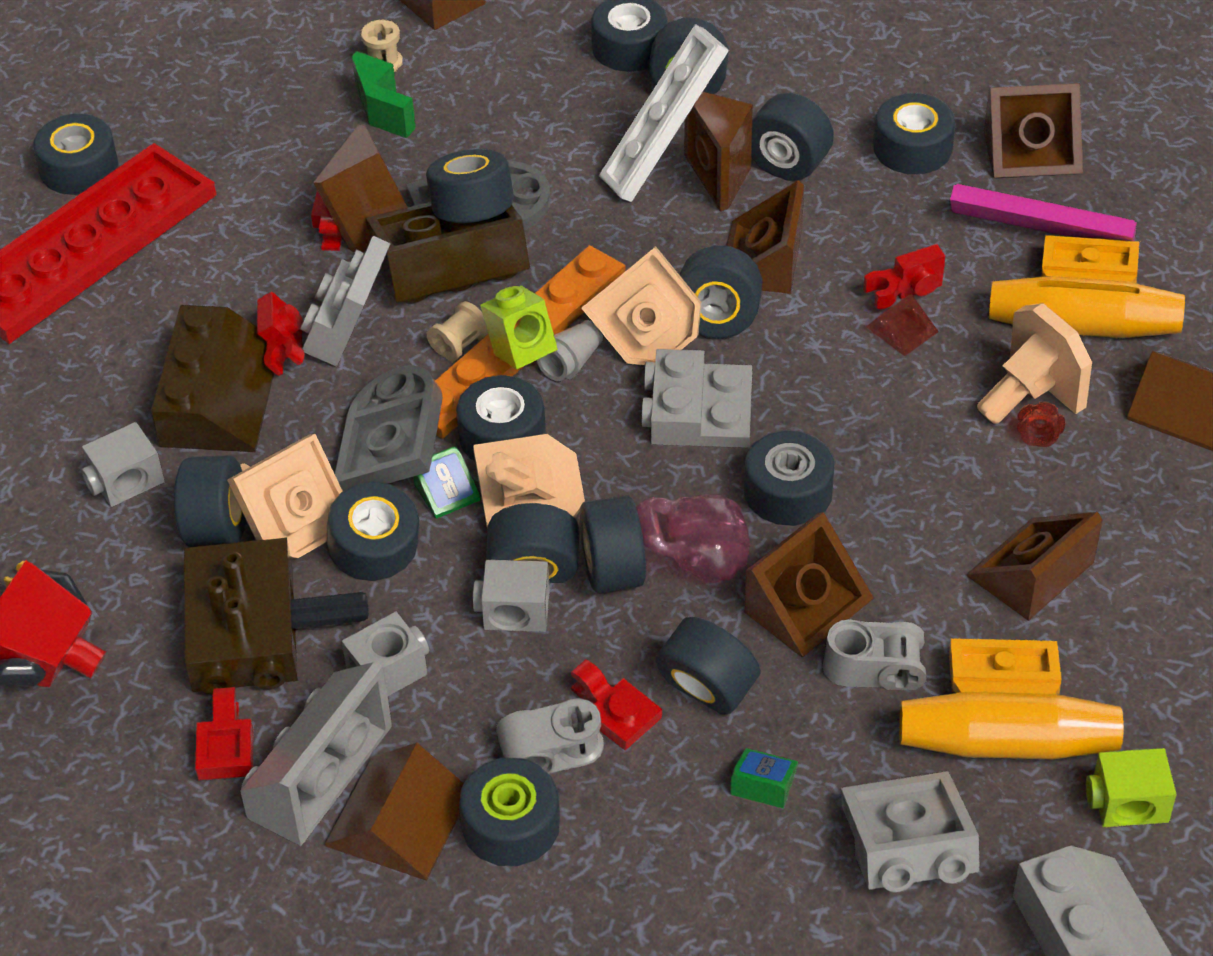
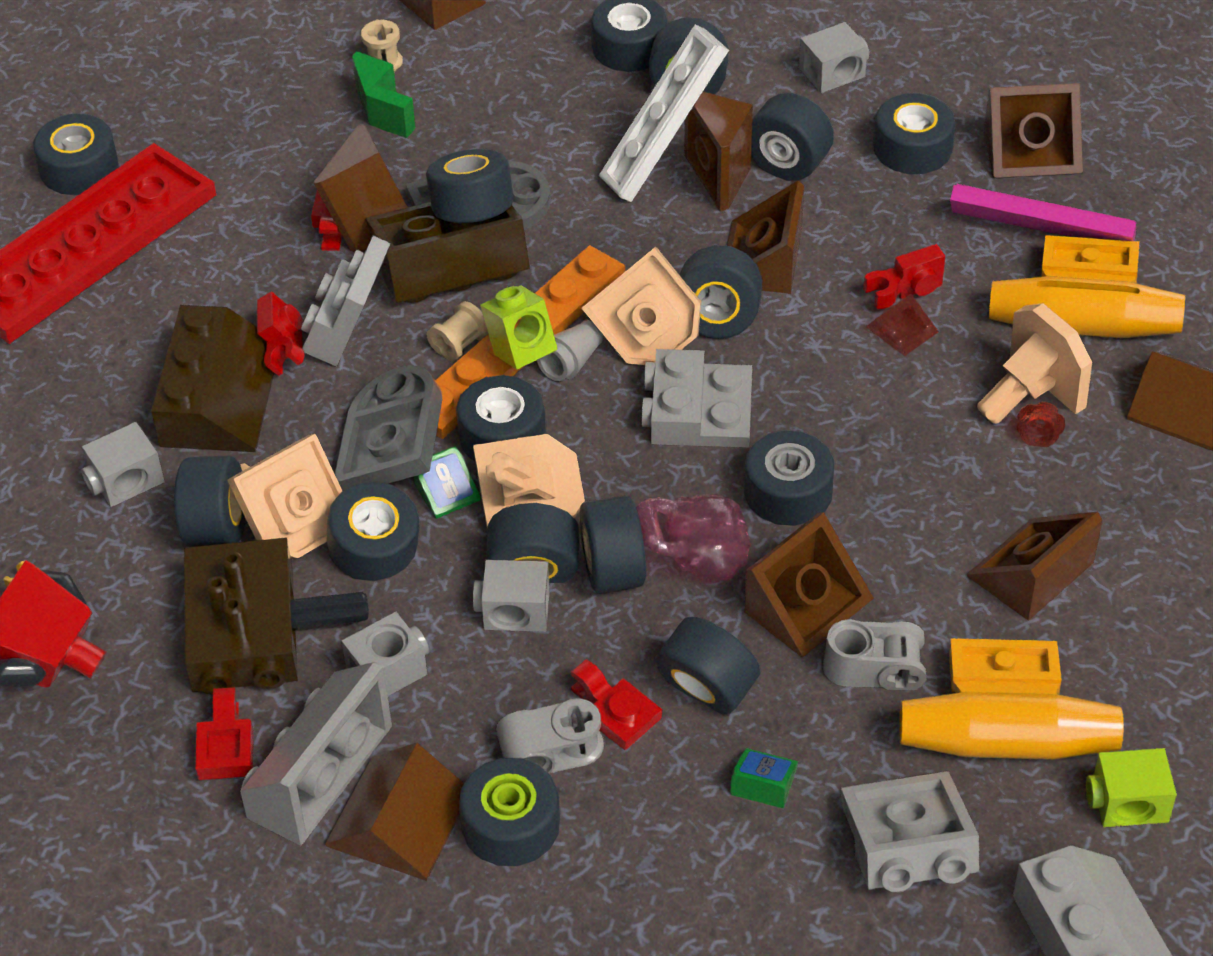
(833, 57): none -> light grey brick

